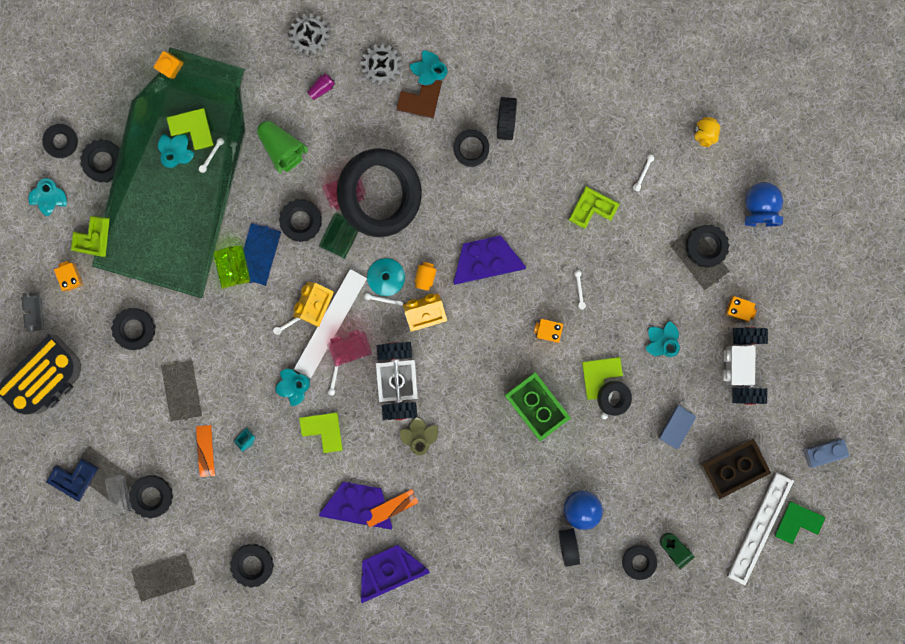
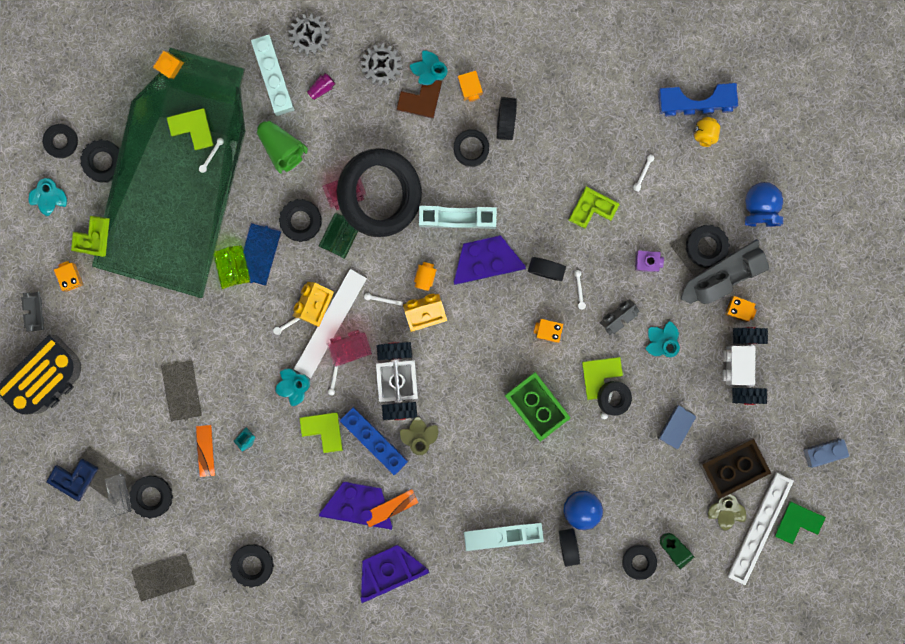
(119, 324): black tyre -> none
(175, 147): teal plate -> none
(272, 75): none -> light aqua arch
(374, 441): none -> blue brick
(390, 286): teal dish -> none
(457, 217): none -> light aqua arch
(470, 86): none -> light orange brick
(503, 536): none -> light aqua slope
(547, 269): none -> black tyre
(612, 321): none -> dark grey hinge
(641, 261): none -> medium lavender brick
(674, 101): none -> blue arch
(722, 276): none -> dark grey panel
(727, 514): none -> olive plate

